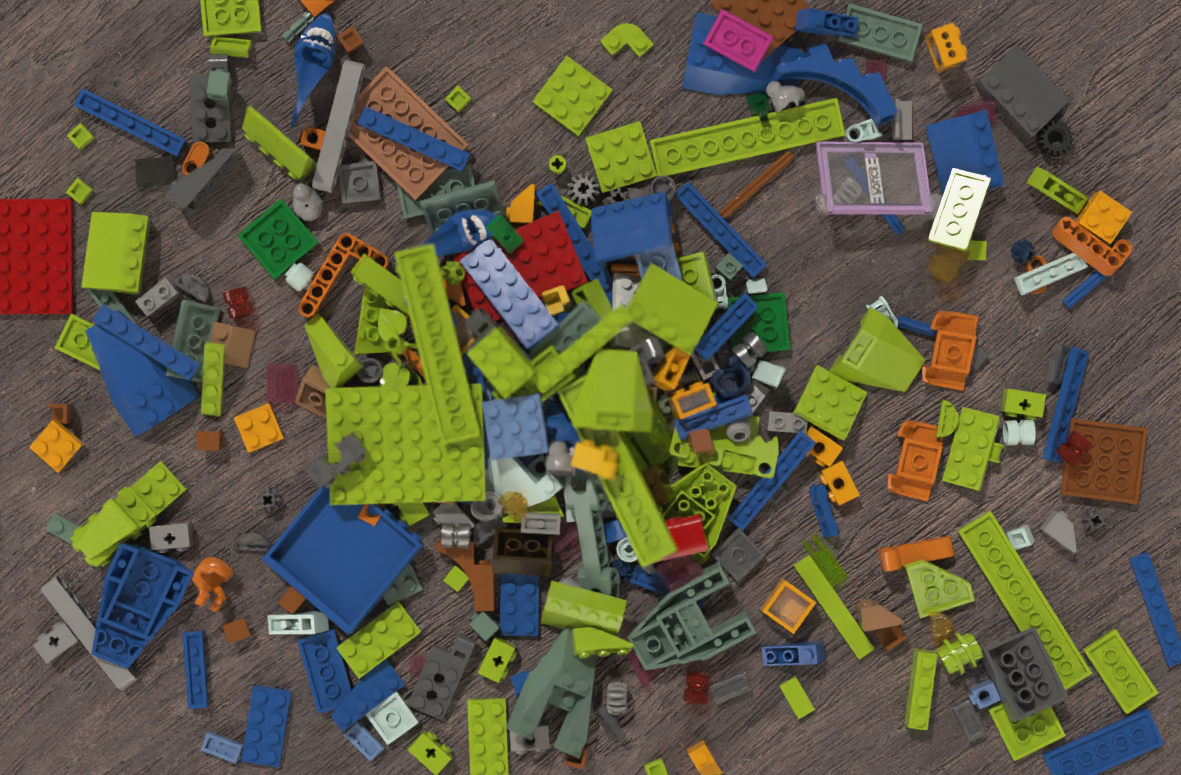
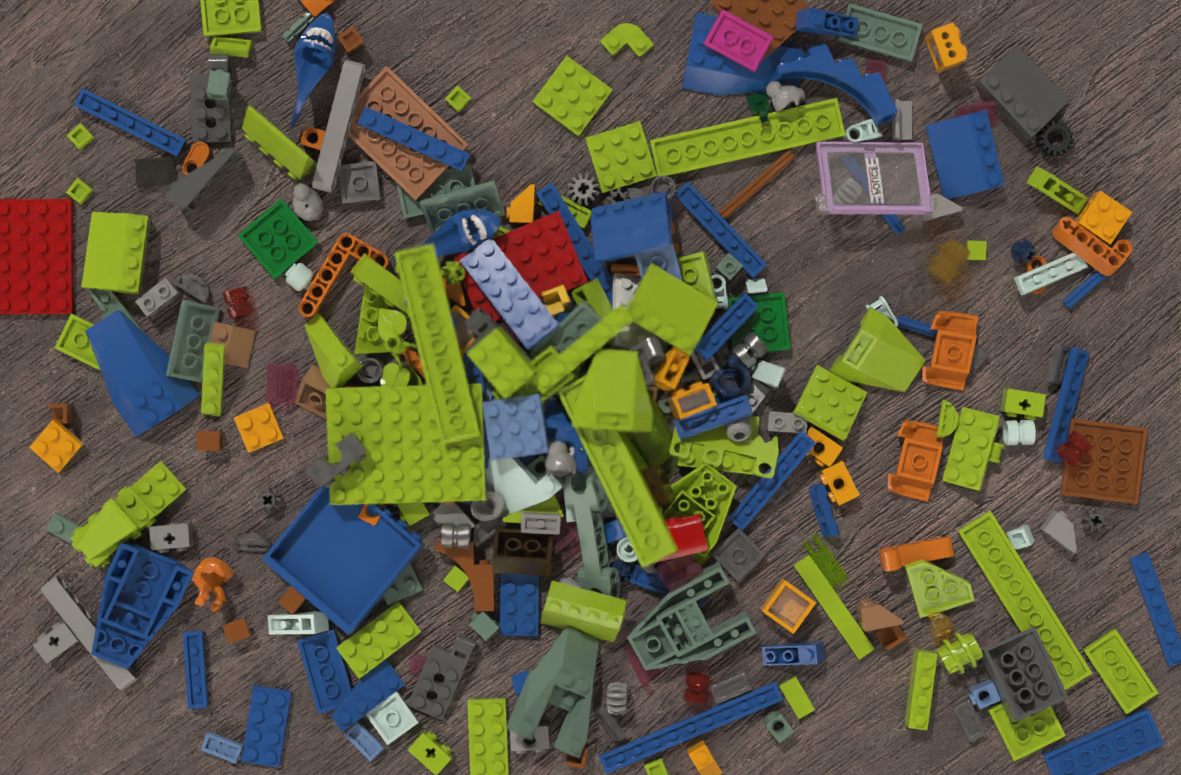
(147, 342): blue plate -> none
(497, 648): lime brick -> none
(505, 233): green plate -> none
(514, 504): clear yellow piece -> none
(562, 161): lime bush -> none
(594, 641): lime slope -> none
(595, 458): yellow hinge -> none
(690, 727): none -> blue plate
(701, 442): dark orange panel -> none
(782, 733): none -> sand green brick
(959, 209): plate -> none

